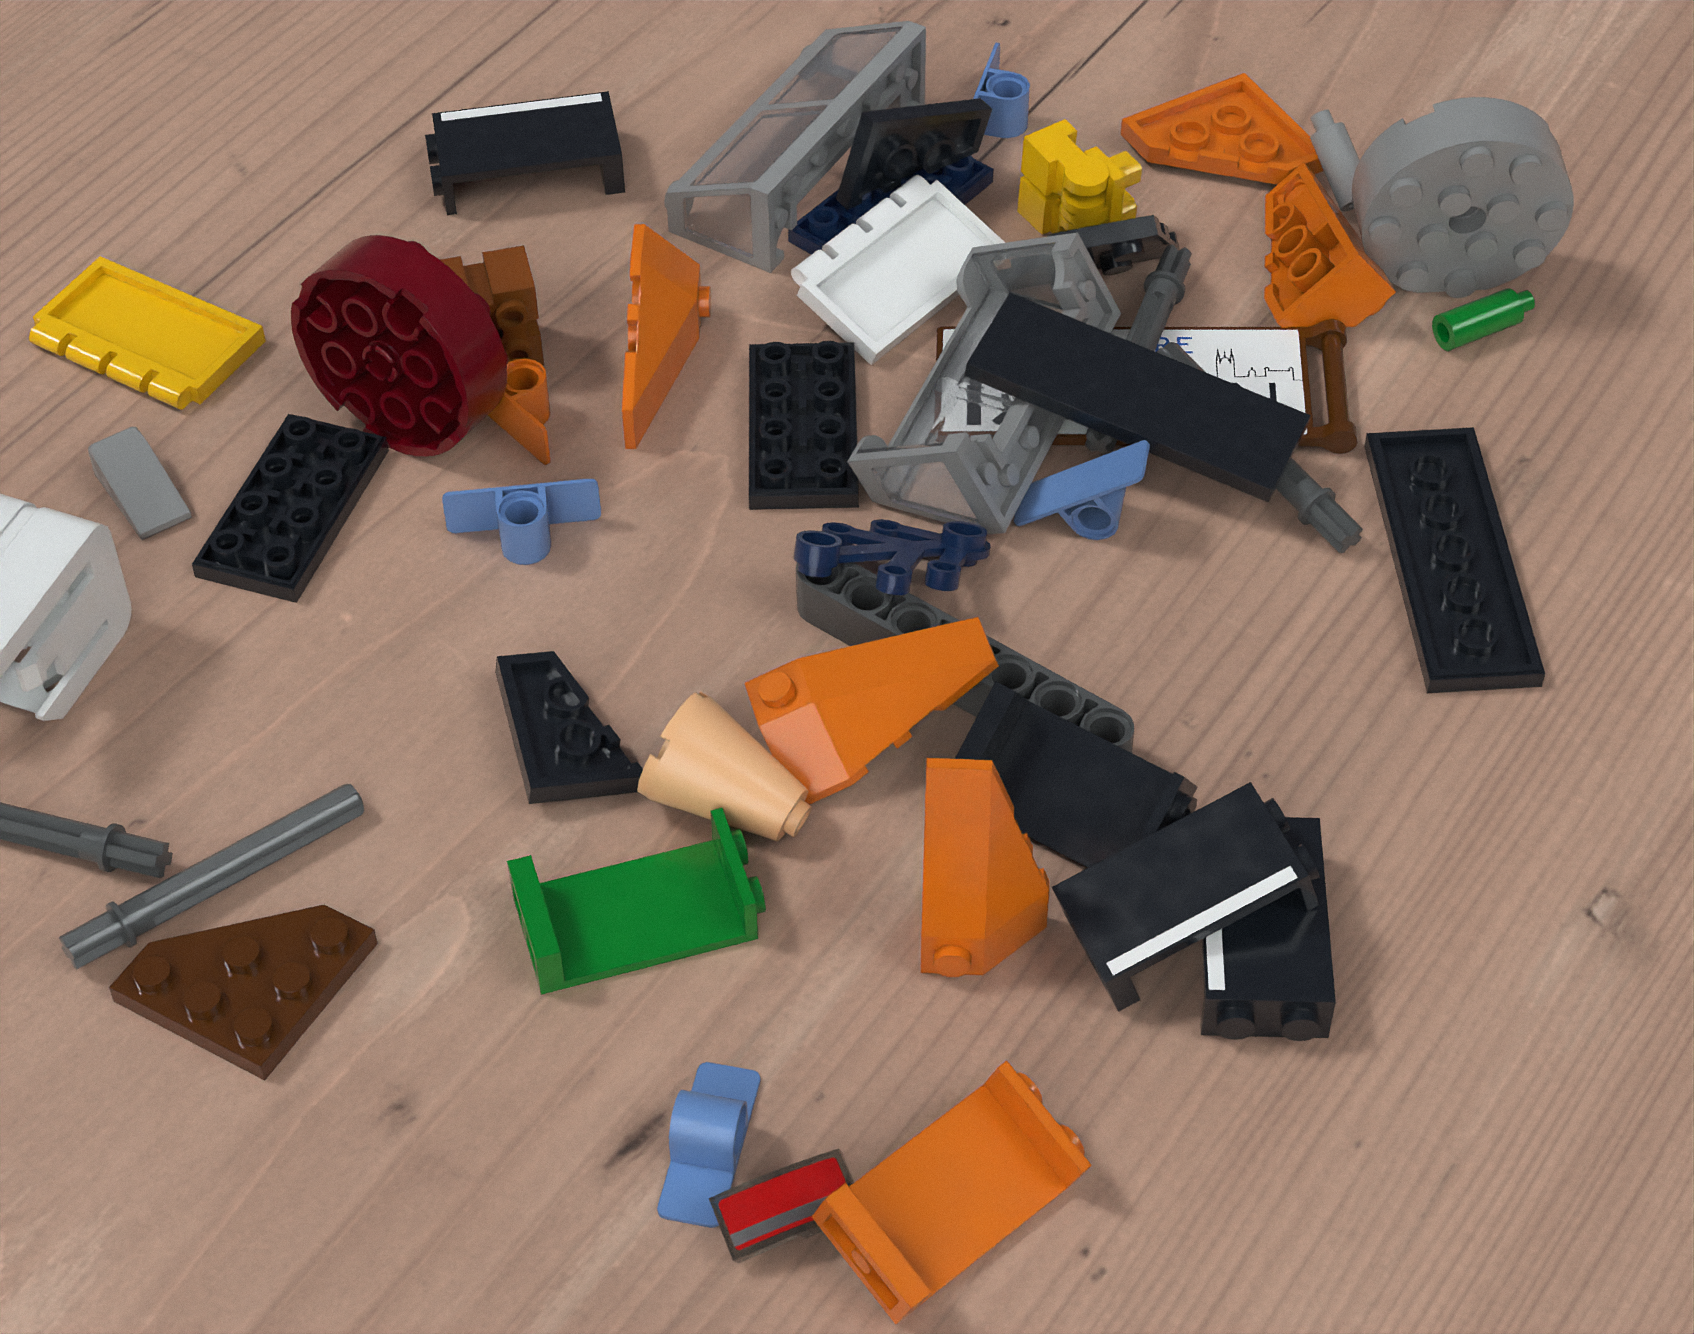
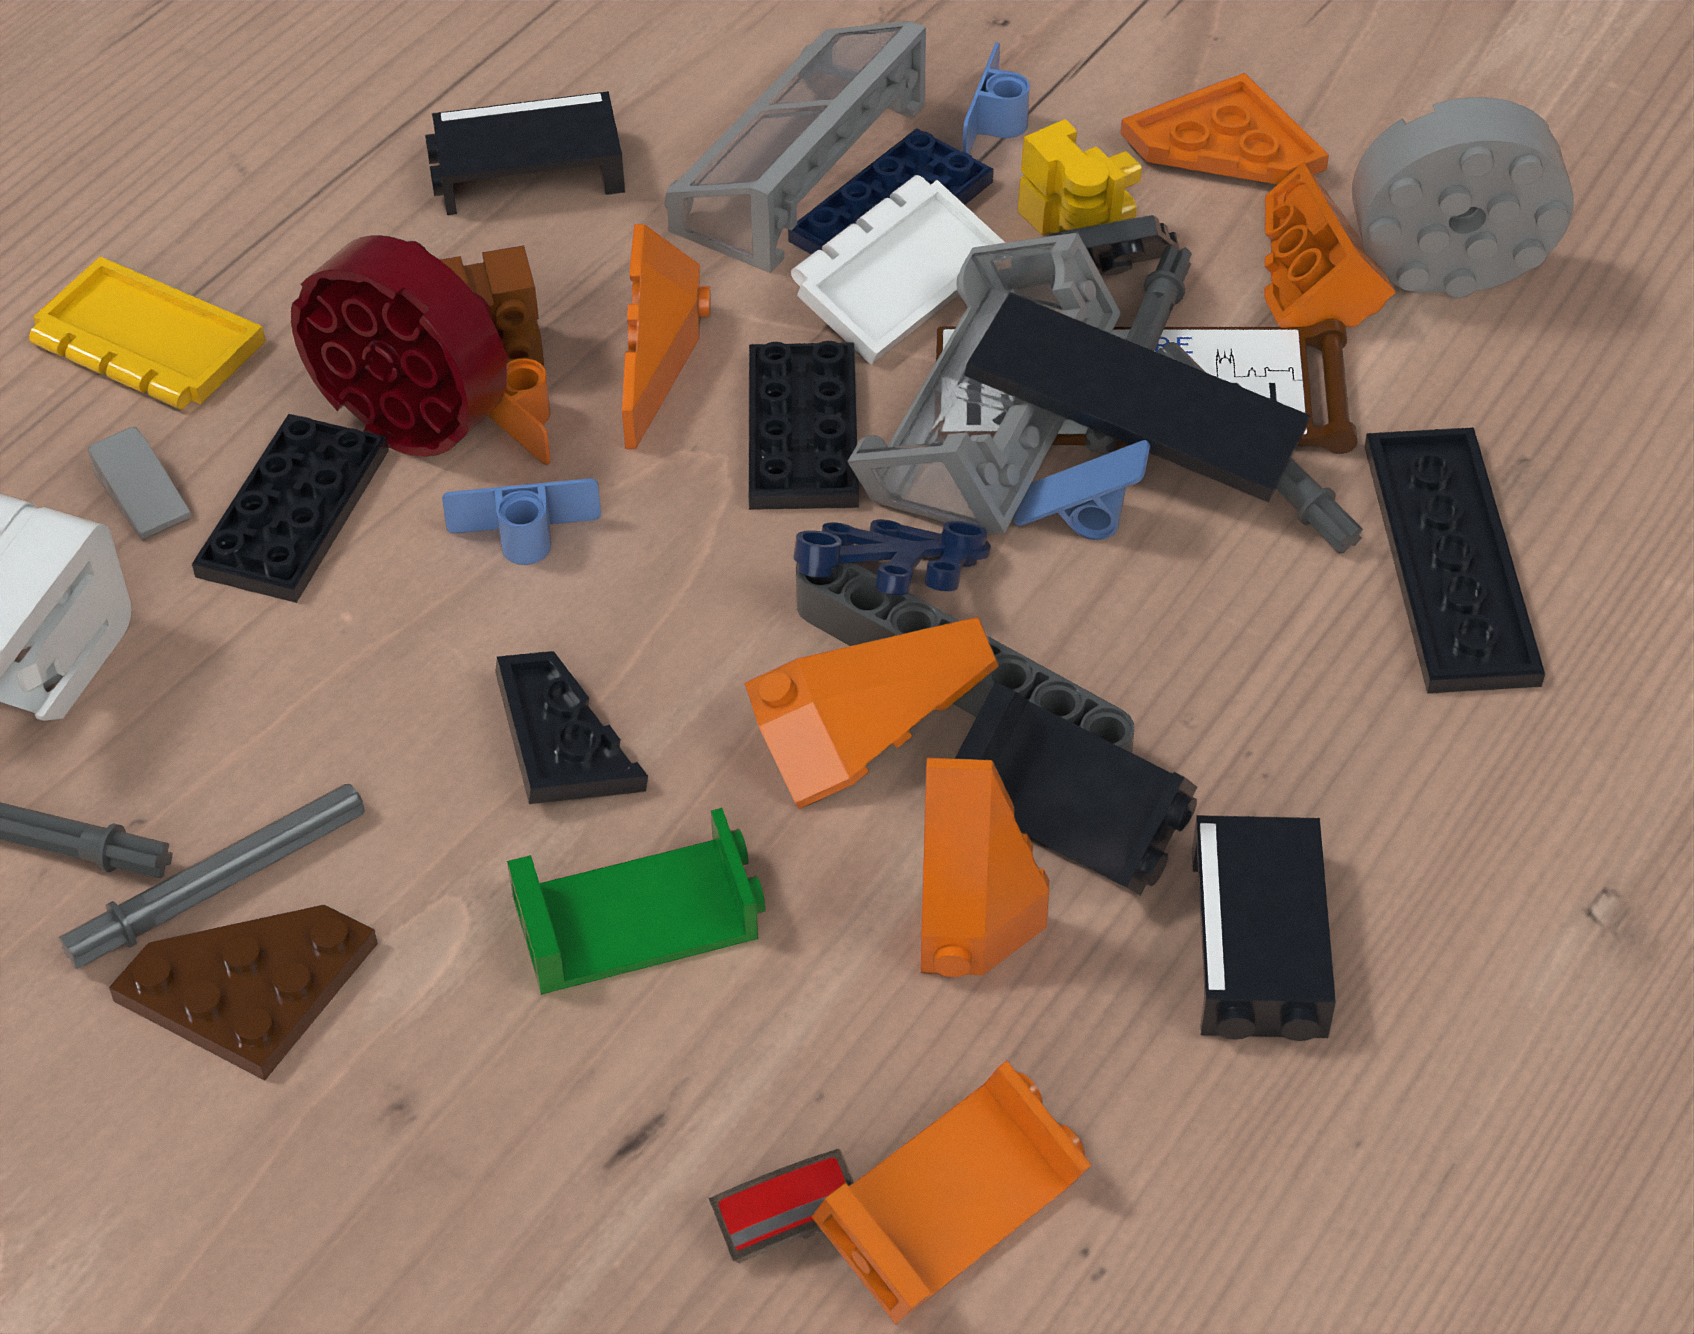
(706, 1141): medium blue piece -> none
(717, 765): light nougat cone -> none
(907, 140): black wing -> none
(1183, 886): black panel -> none
(1336, 156): light grey cylinder -> none
(1481, 318): green cylinder -> none

